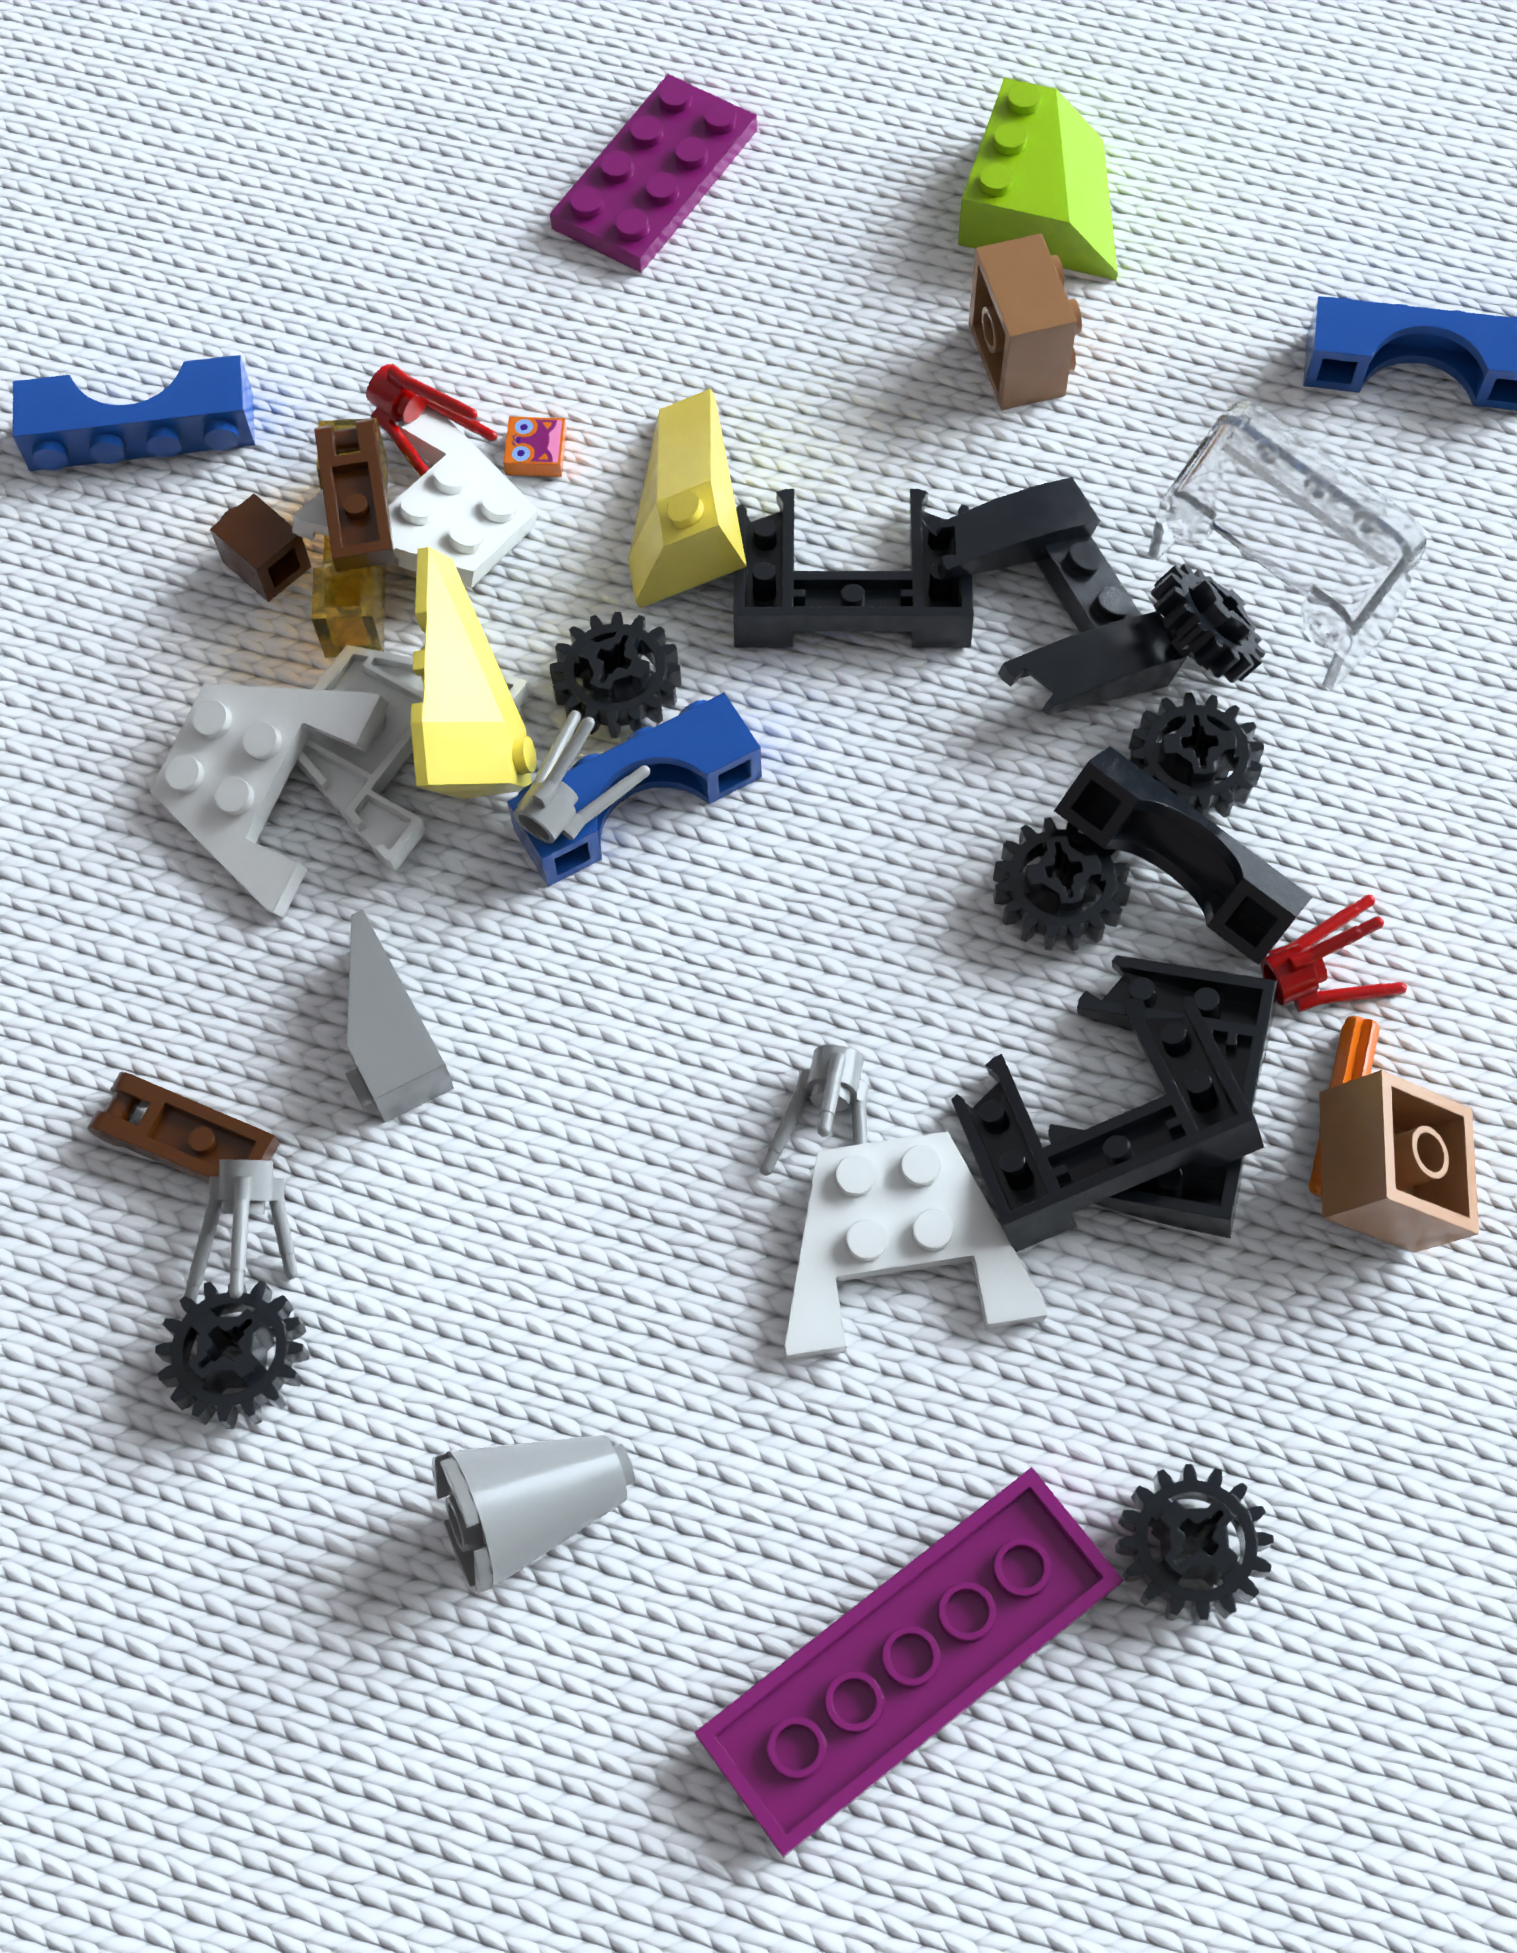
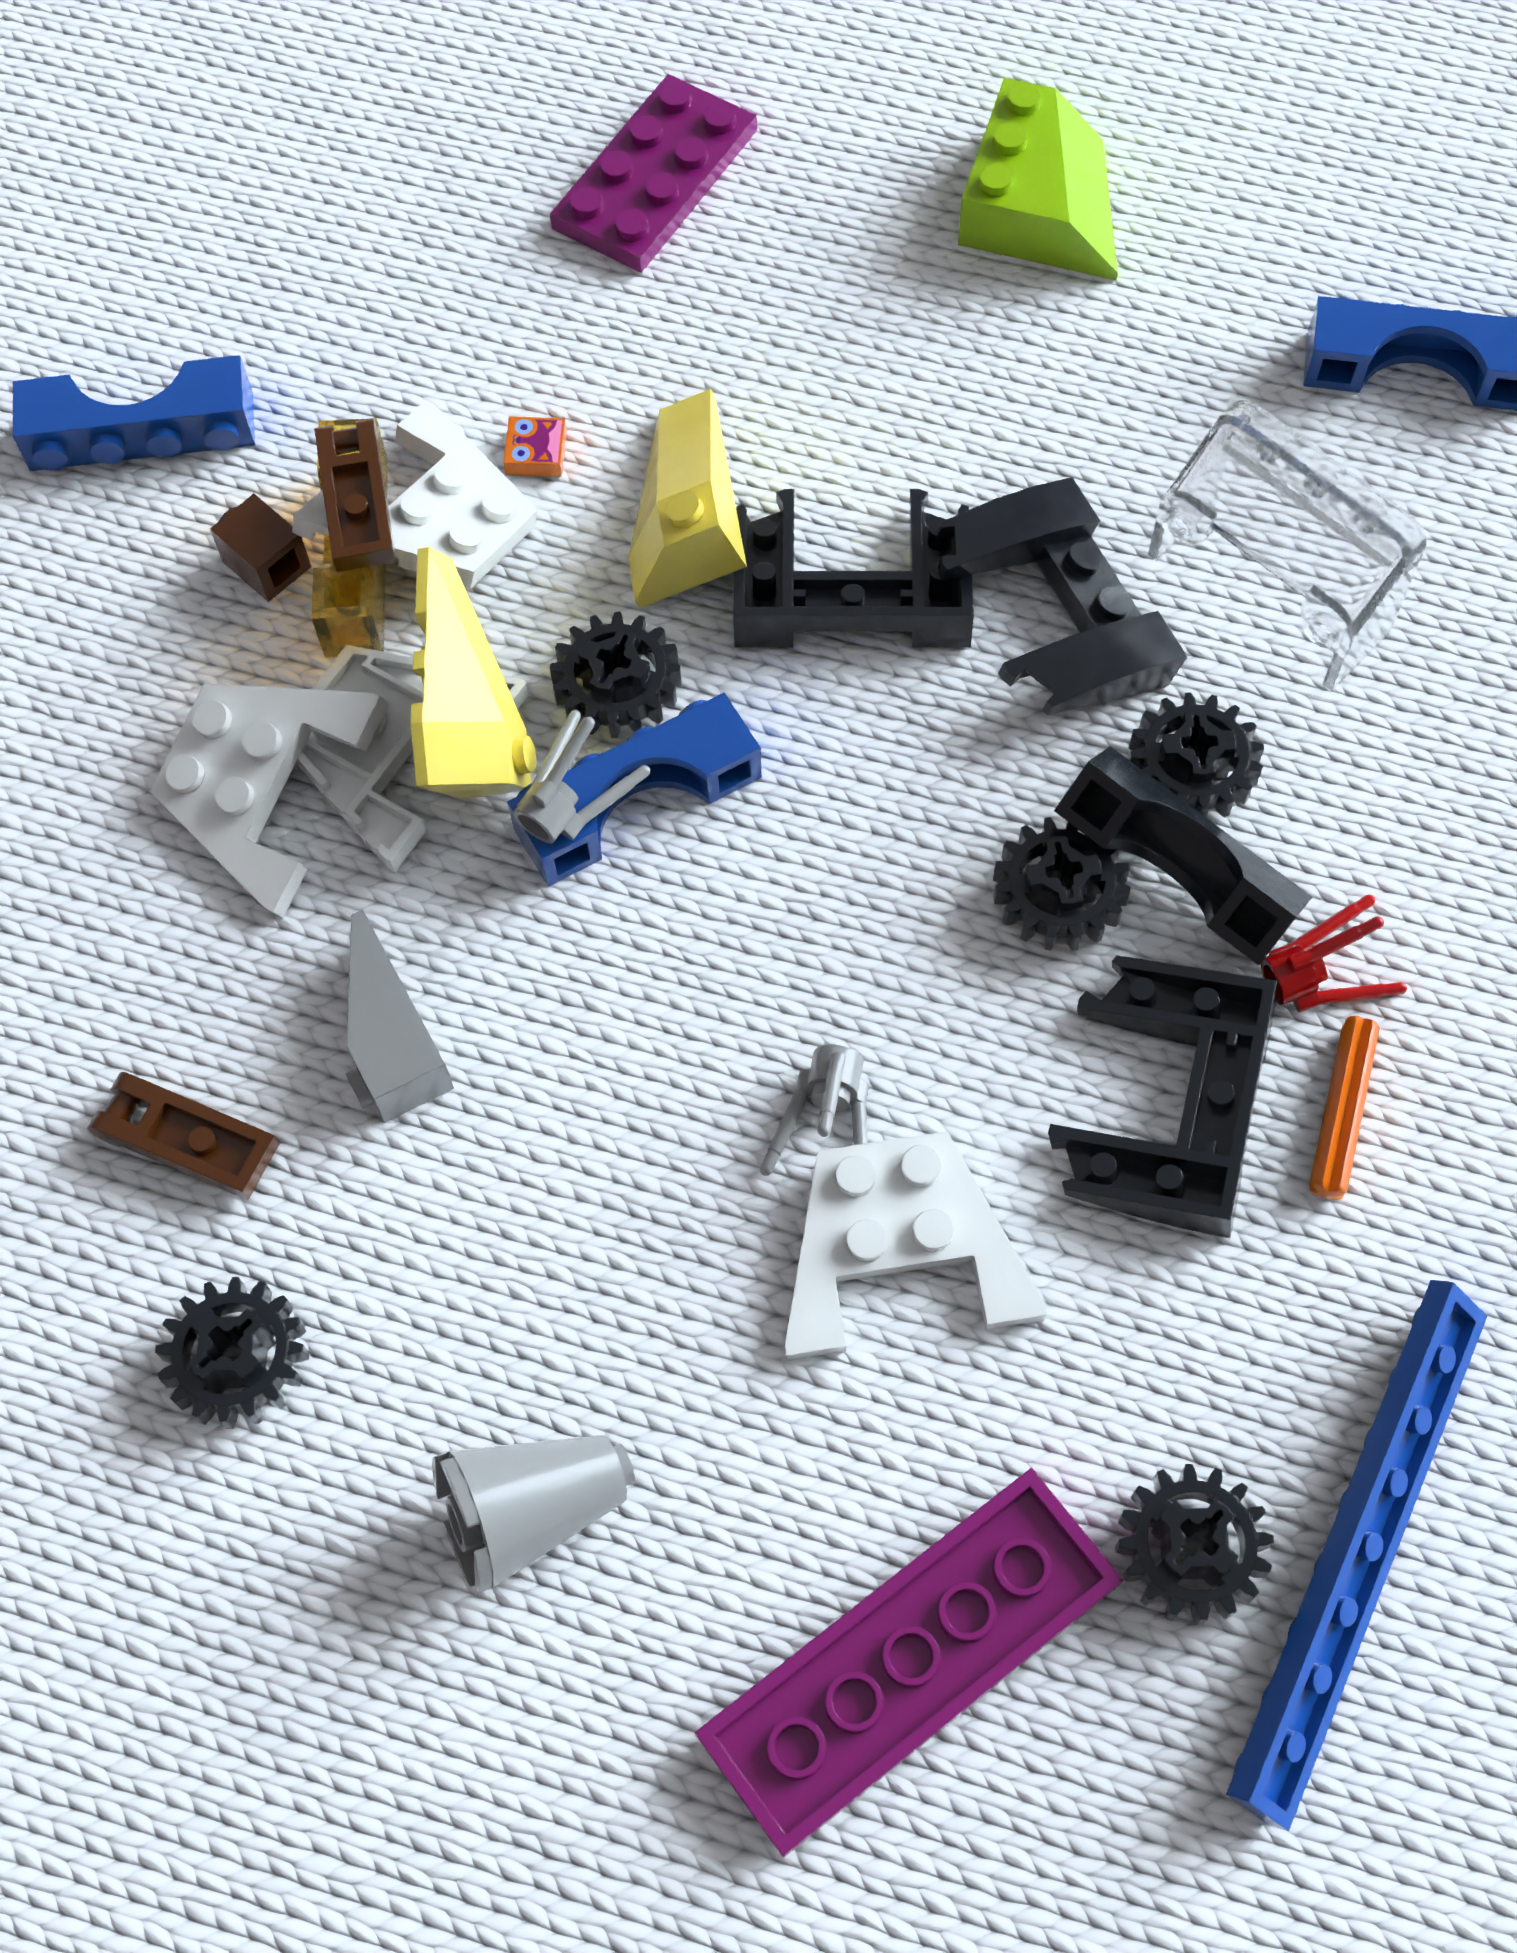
(243, 1189): light grey plant -> none
(405, 398): red plant -> none
(1023, 321): medium nougat brick -> none
(1196, 1120): black wedge -> none
(1208, 623): black gear -> none
(1356, 1557): none -> blue plate
(1398, 1162): medium nougat brick -> none

